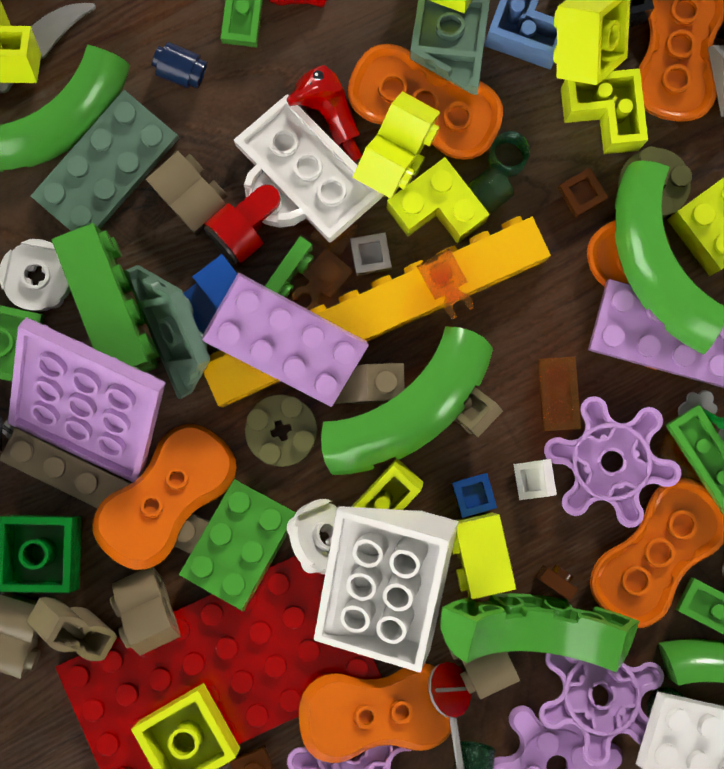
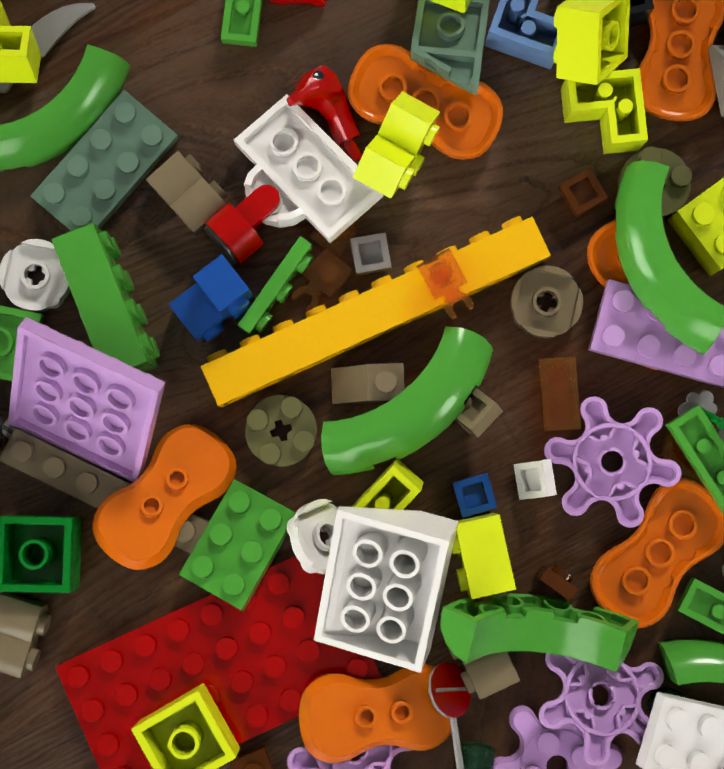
(71, 629): dark tan brick -> none
(144, 611): dark tan brick -> none
(171, 328): sand green wing -> none
(179, 65): dark blue brick -> none
(284, 340): lavender plate -> none
(438, 194): neon yellow brick -> none
(491, 188): clear green piece -> none
(515, 139): clear green piece -> none
(533, 286): none -> dark tan plate

